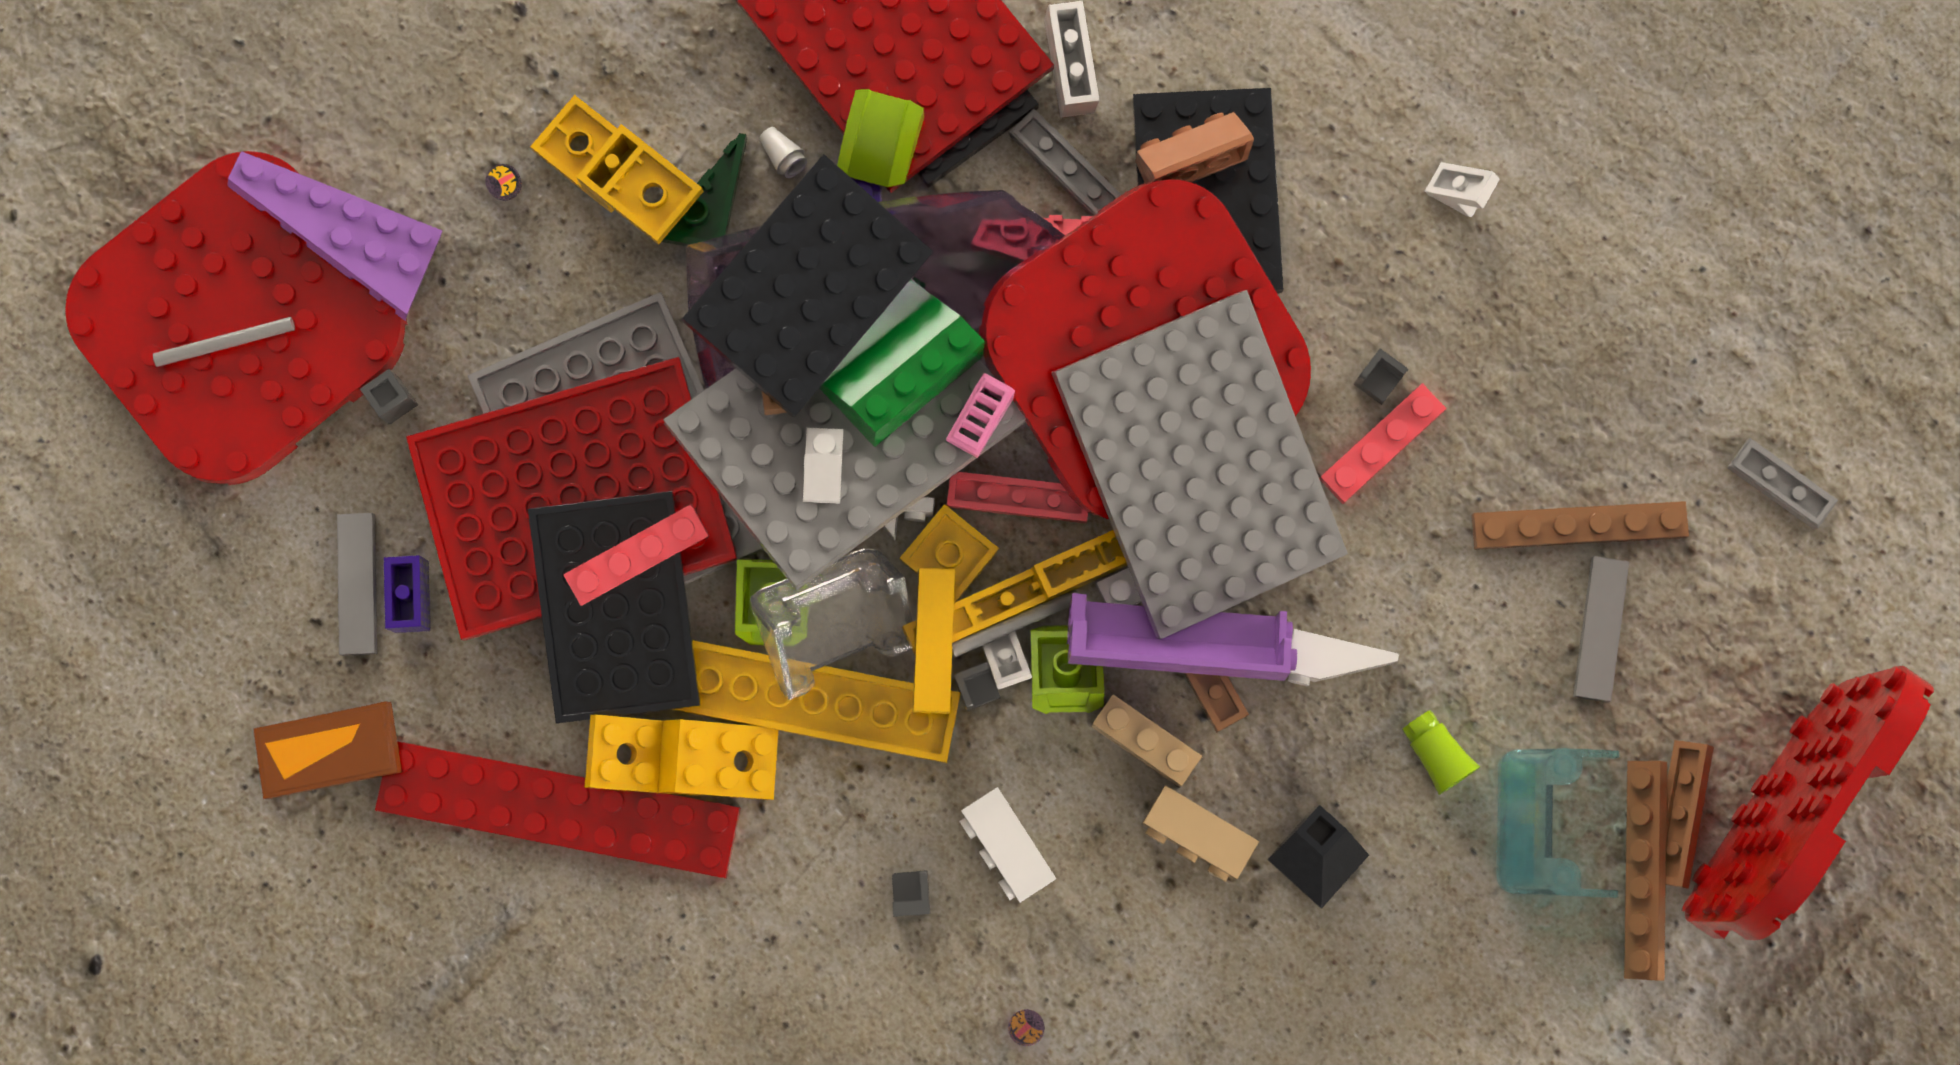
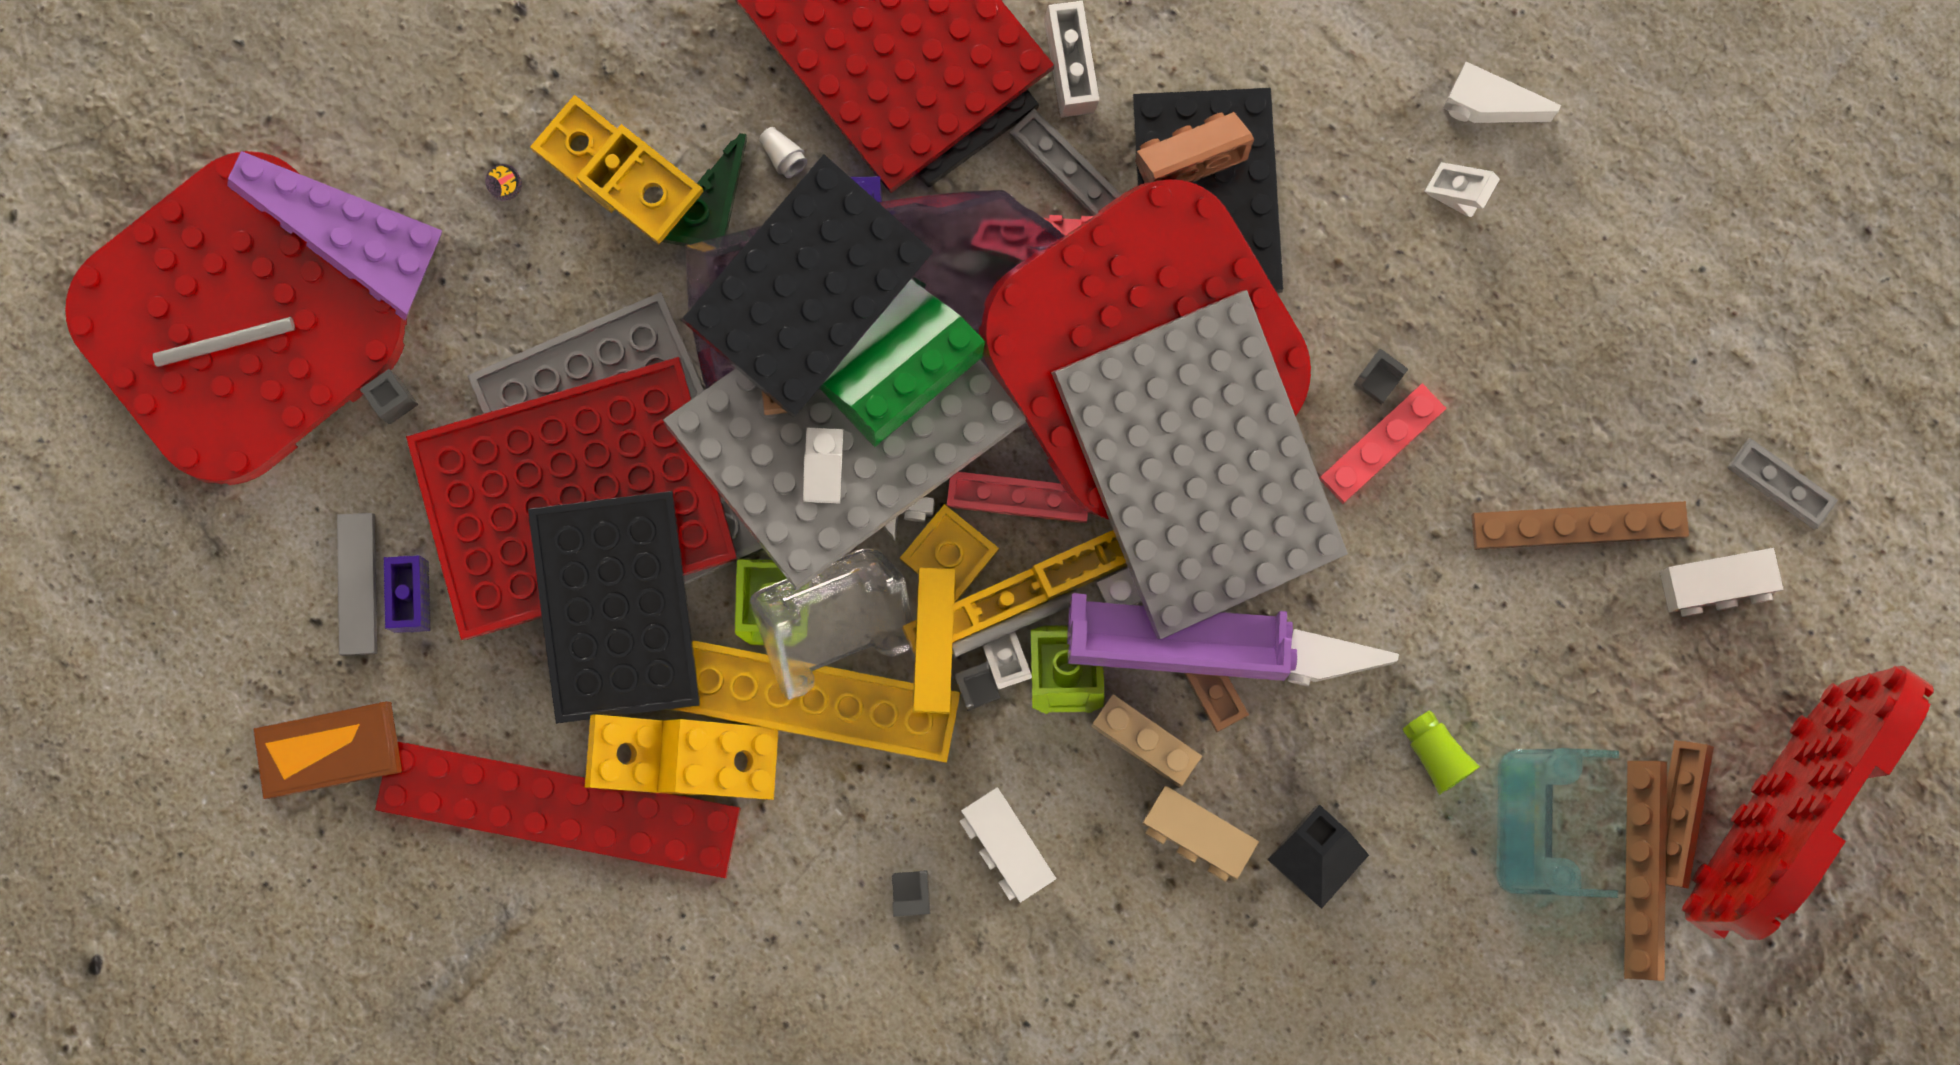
(636, 555): coral plate -> none
(880, 138): lime slope -> none
(994, 388): bright pink slope -> none
(1026, 1027): tile -> none
(1491, 99): none -> white slope
(1601, 629): light grey tile -> none
(1721, 582): none -> white brick

